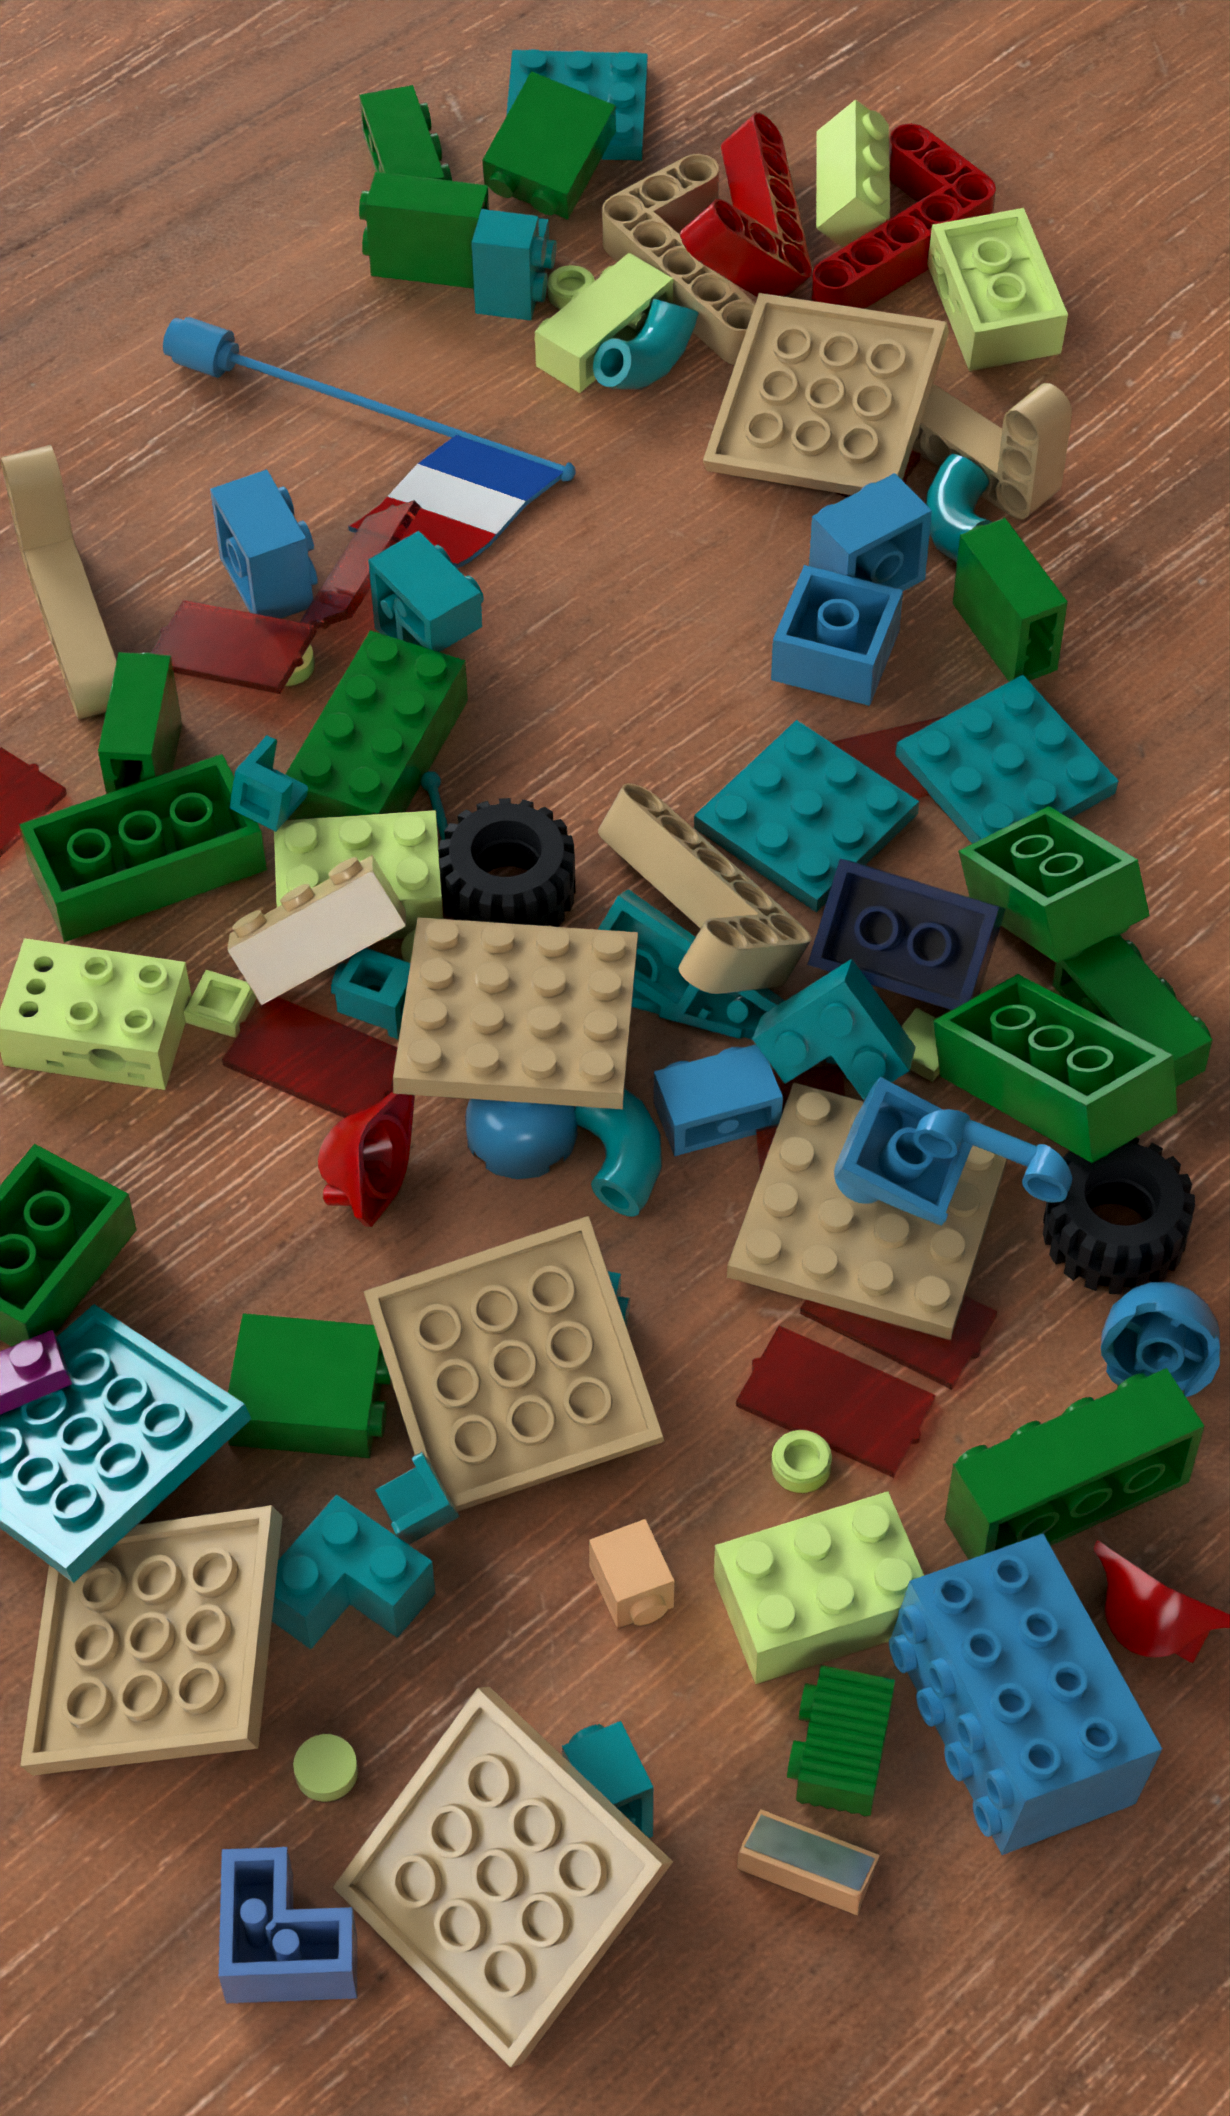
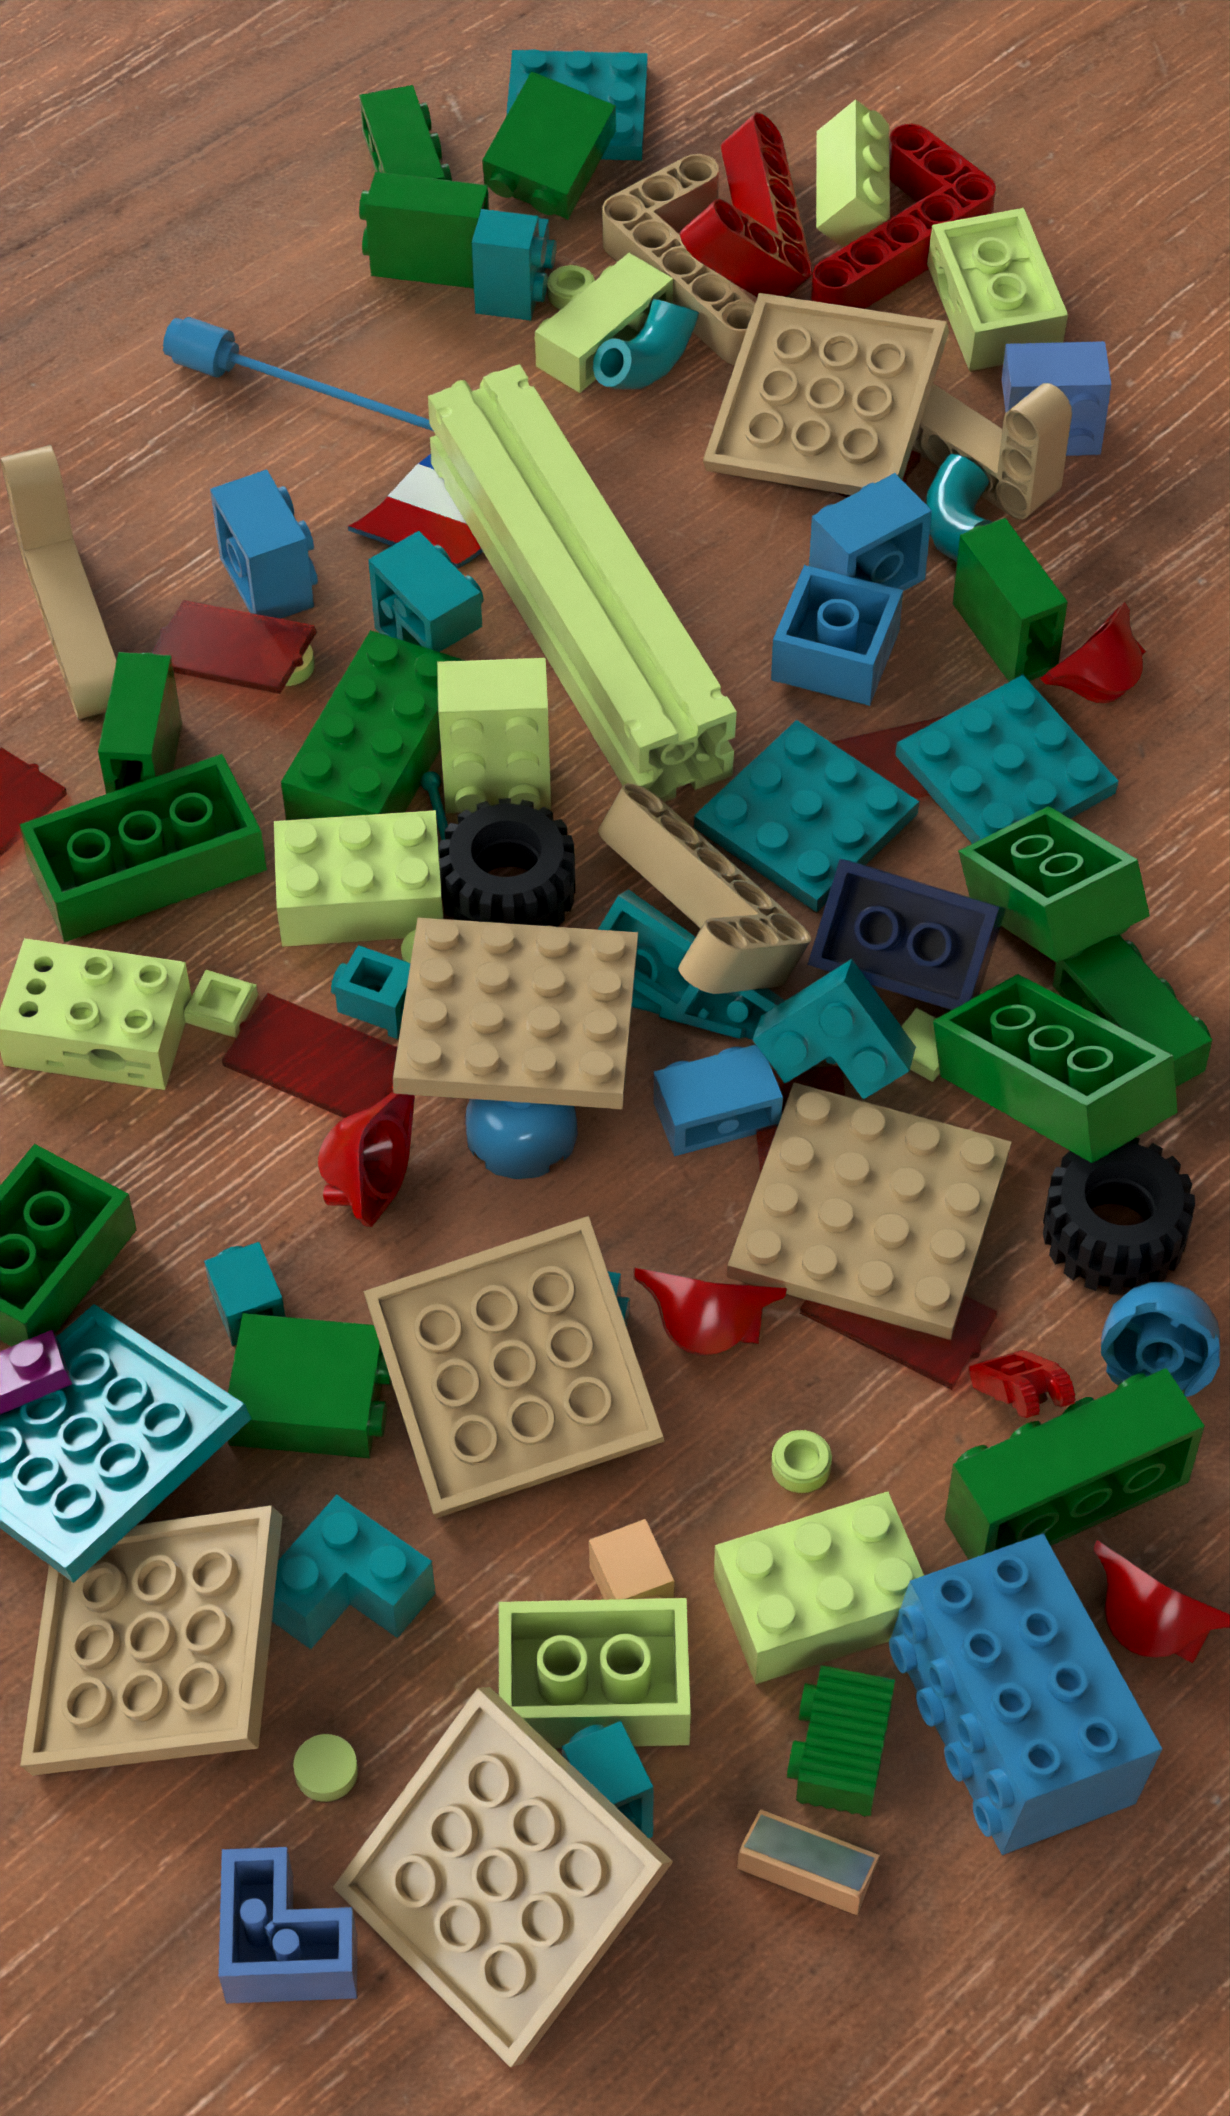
(242, 1284): none -> teal brick
(263, 791): teal panel -> none
(315, 928): tan brick -> none
(351, 577): clear red piece -> none
(417, 1501): teal panel -> none
(494, 732): none -> yellowish green brick
(581, 586): none -> yellowish green brick
(598, 1665): none -> yellowish green brick
(630, 1152): teal cylinder -> none
(707, 1315): none -> red hat
(837, 1397): clear red piece -> none
(886, 1164): dark azure slope -> none
(1023, 1381): none -> red hinge
(1046, 1172): dark azure bar -> none
(1074, 368): none -> medium blue brick
(1104, 664): none -> red hat

